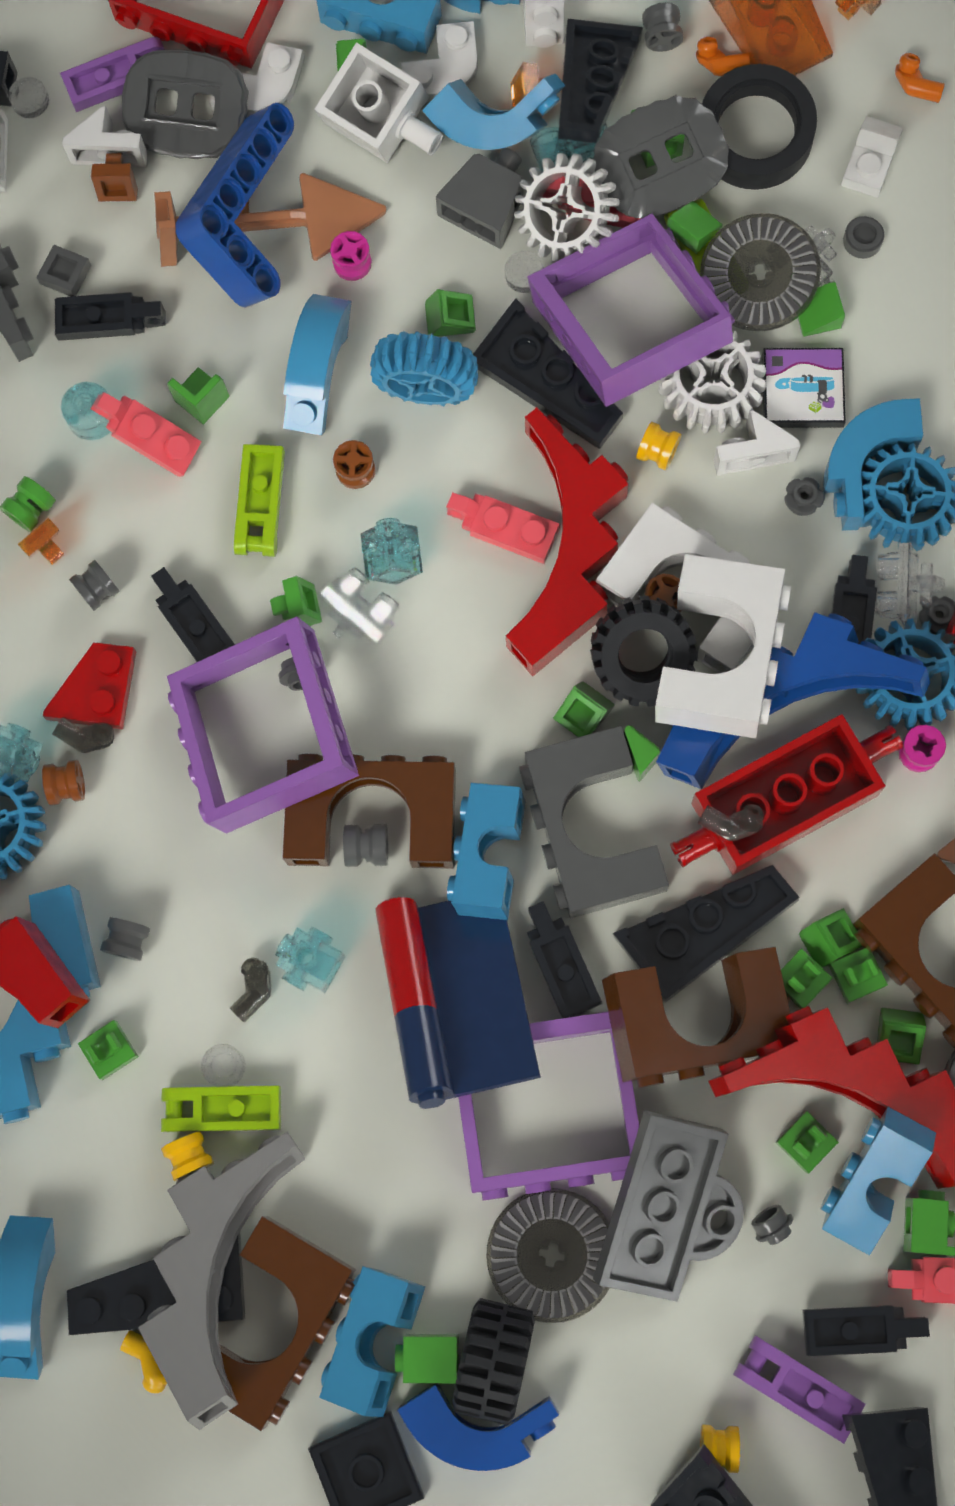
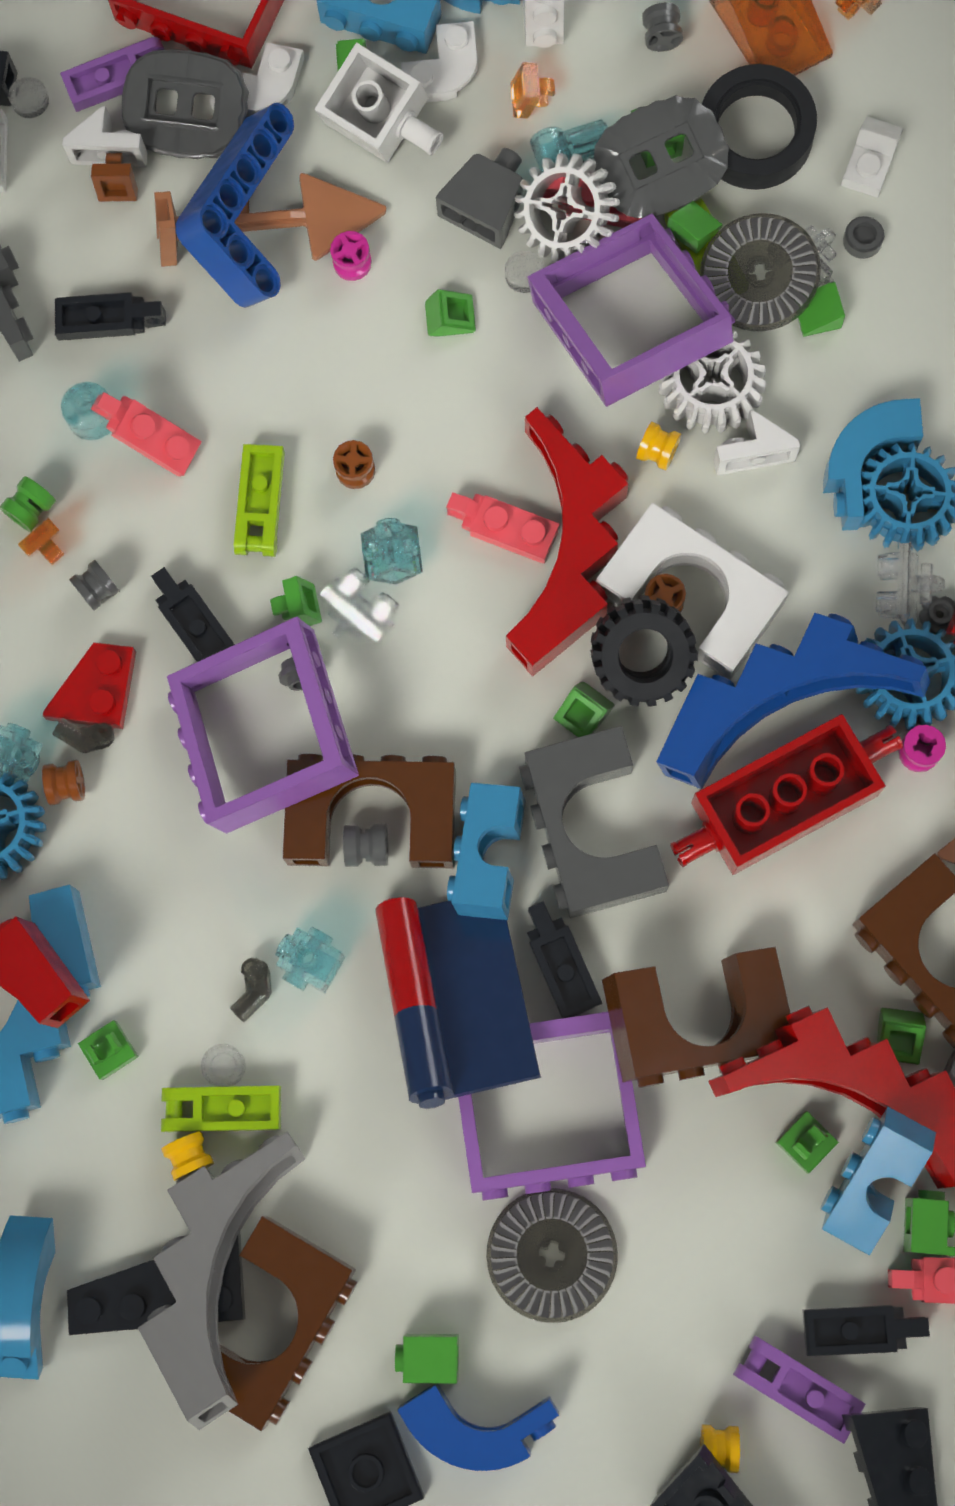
(64, 271): dark grey plate -> none
(125, 939): dark grey wheel -> none
(136, 1346): yellow arm -> none
(199, 394): bright green panel -> none
(311, 362): dark azure arch -> none
(353, 1375): dark azure arch -> none
(424, 369): dark azure gear -> none
(476, 125): dark azure arch -> none
(493, 1361): black tyre -> none
(537, 370): black wing -> none
(593, 72): black wing -> none
(642, 752): bright green slope -> none
(668, 1208): dark grey plate -> none
(706, 928): black wing -> none
(715, 60): orange arm -> none
(732, 699): white arch -> none
(735, 826): clear smoke arm -> none
(772, 1225): dark grey plate -> none
(802, 506): dark grey plate -> none
(803, 978): bright green tile -> none
(804, 387): tile -> none
(830, 938): bright green slope -> none
(856, 597): black hinge -> none
(857, 975): bright green tile -> none
(913, 81): orange arm -> none

